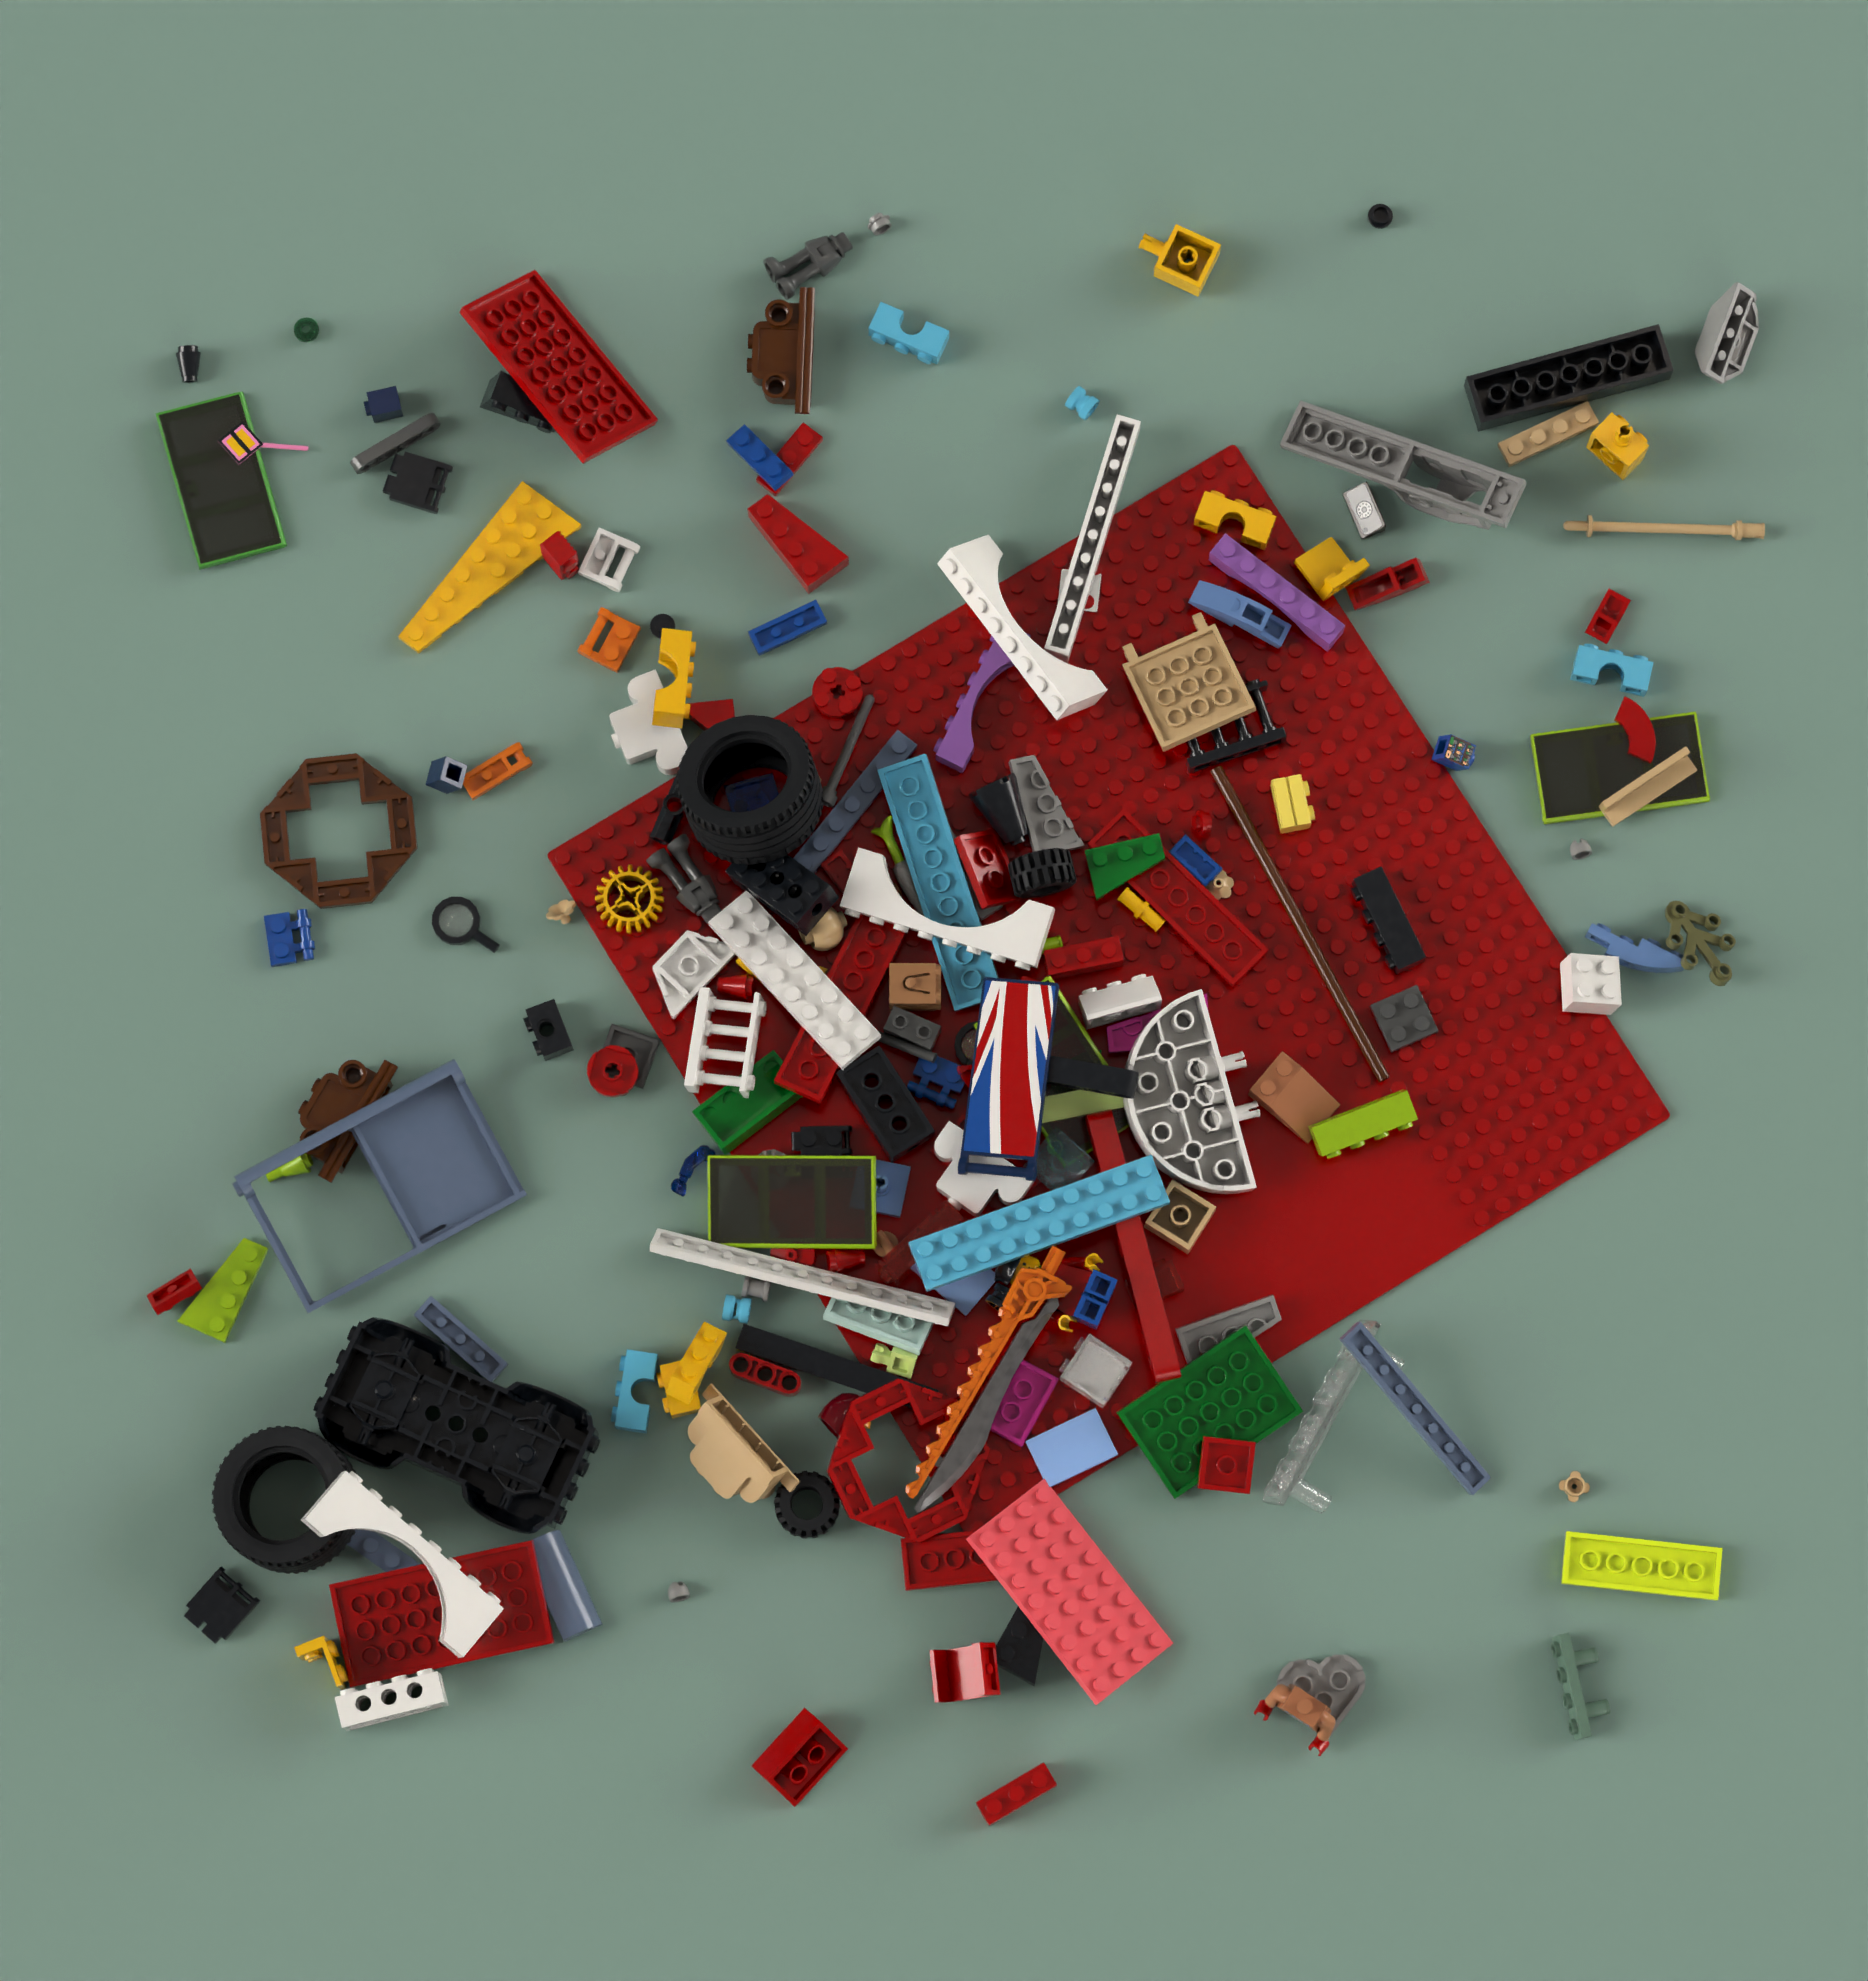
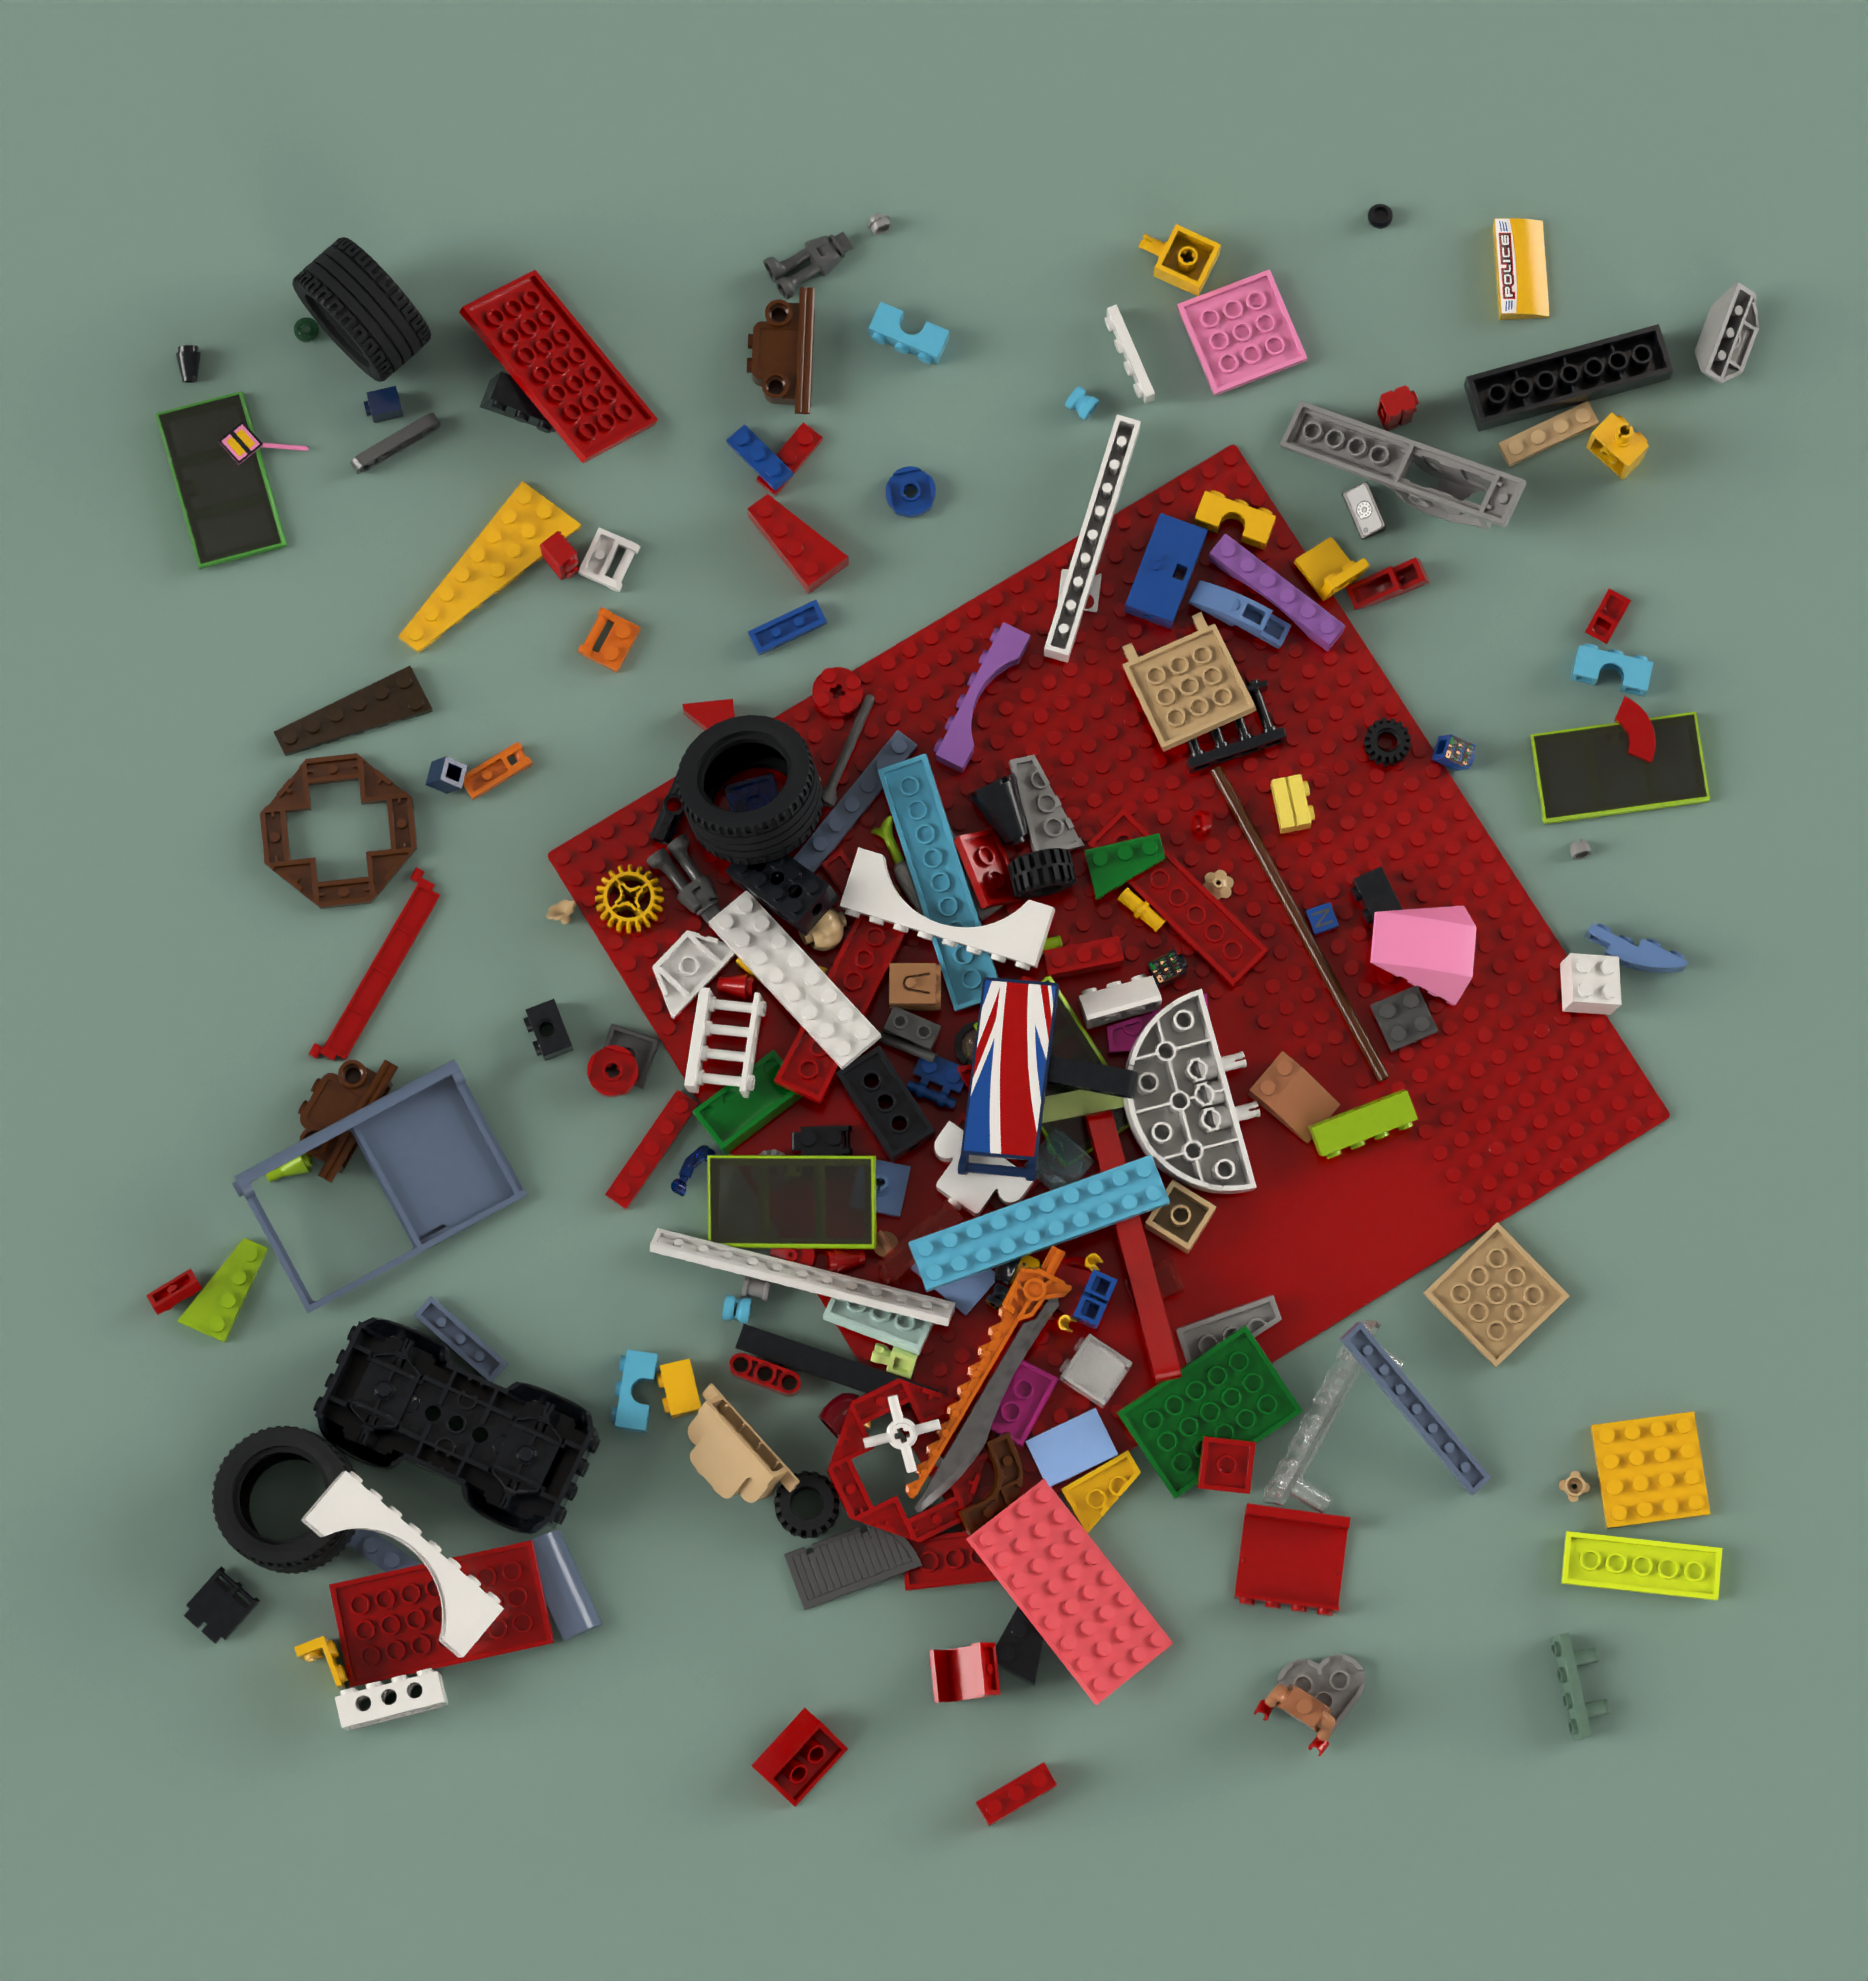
(281, 940): blue plate -> none
(361, 309): none -> black tyre
(374, 706): none -> dark brown wing
(380, 971): none -> red piece
(416, 481): black plate -> none
(458, 922): piece -> none
(637, 734): white brick -> none
(651, 1149): none -> red plate
(661, 621): black plate -> none
(675, 655): yellow arch -> none
(678, 1592): light grey hinge -> none
(695, 1362): yellow arch -> none
(849, 1563): none -> dark grey piece
(902, 504): none -> blue plate
(907, 1425): none -> white bar
(1006, 1485): none -> reddish brown plate
(1059, 685): white arch -> none
(1098, 1490): none -> yellow wing
(1133, 363): none -> white plate
(1165, 571): none -> blue brick
(1167, 968): none -> brick
(1195, 860): blue plate -> none
(1241, 332): none -> bright pink plate
(1291, 1559): none -> red panel
(1322, 918): none -> blue tile
(1390, 727): none -> black tyre
(1397, 407): none -> red brick
(1427, 948): none -> bright pink wedge
(1496, 1294): none -> tan plate
(1520, 268): none -> yellow slope
(1648, 787): tan fence -> none
(1650, 1470): none -> yellow plate
(1698, 939): olive plant -> none
(1736, 530): tan bar -> none

